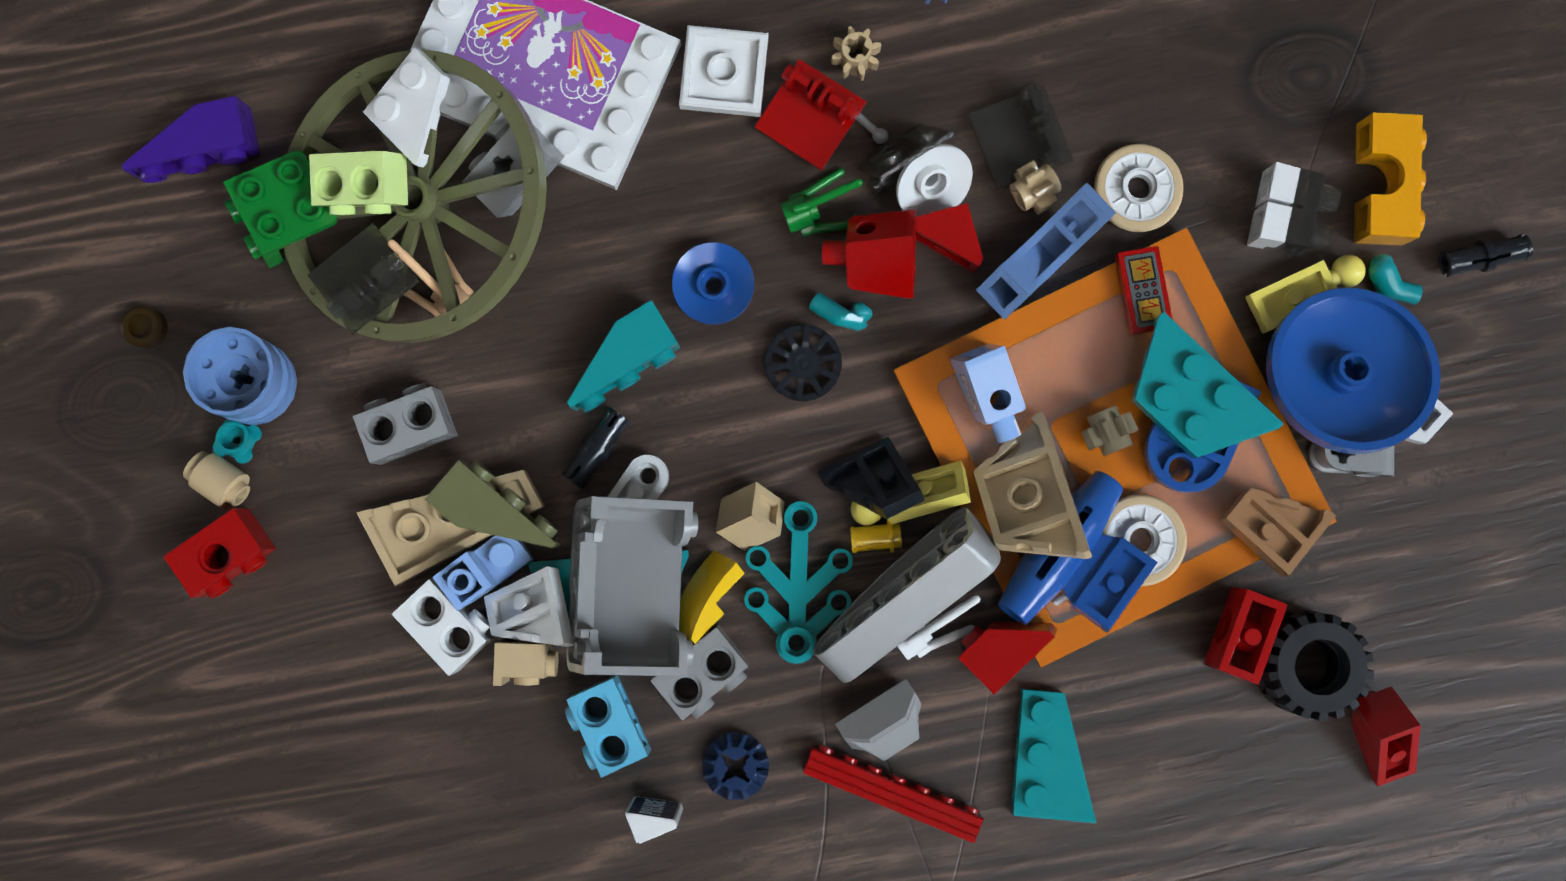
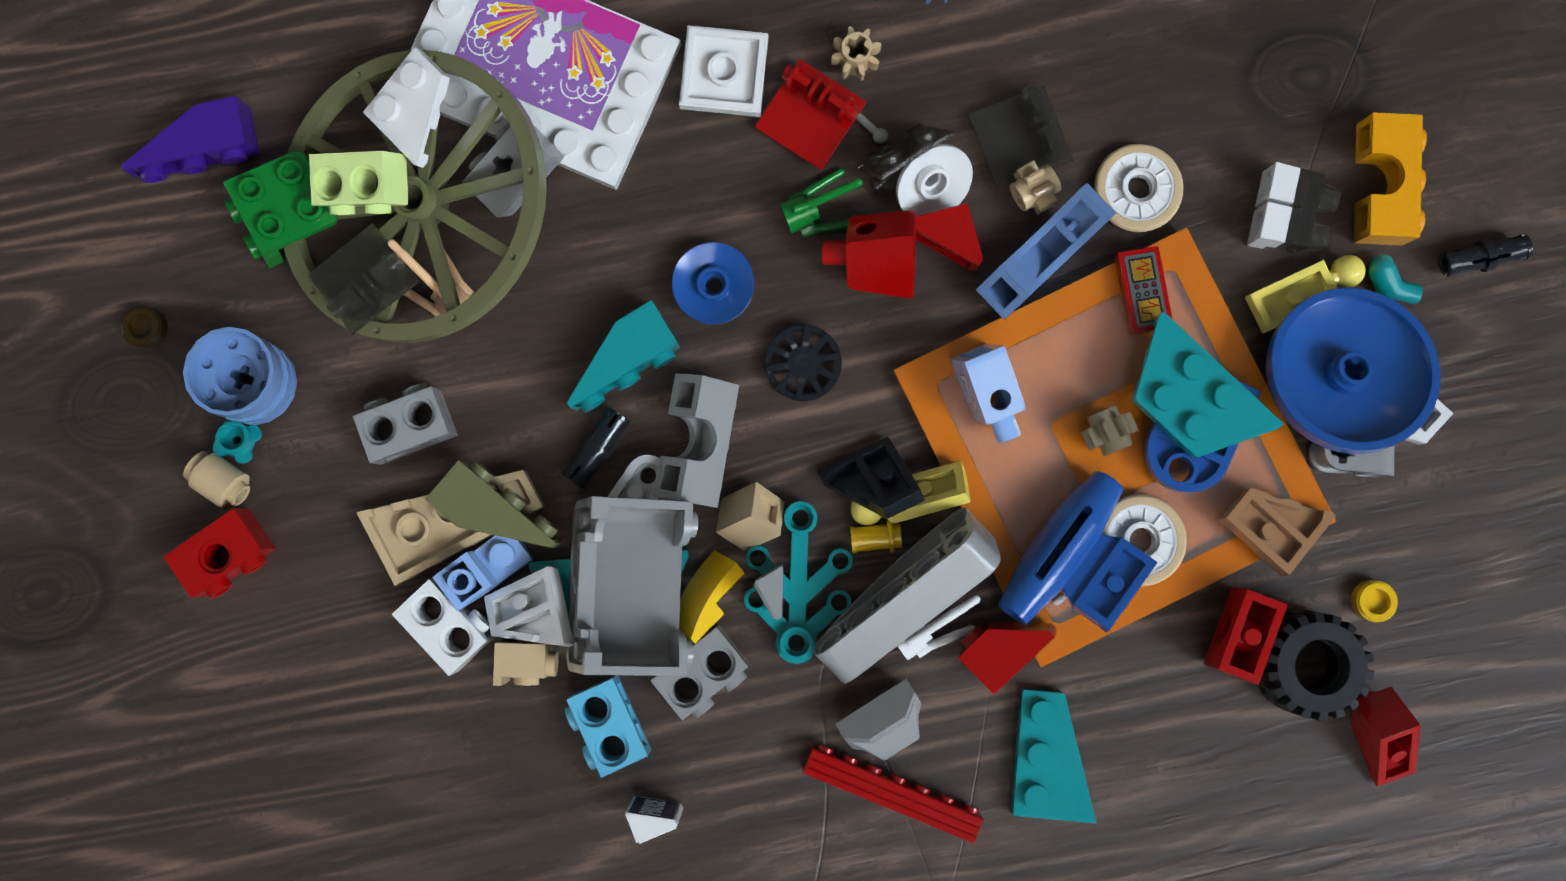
(708, 411): none -> light grey arch
(735, 746): dark blue gear -> none
(771, 590): none -> light grey slope
(837, 315): teal arm -> none
(1030, 497): tan wing -> none
(1374, 601): none -> yellow tile

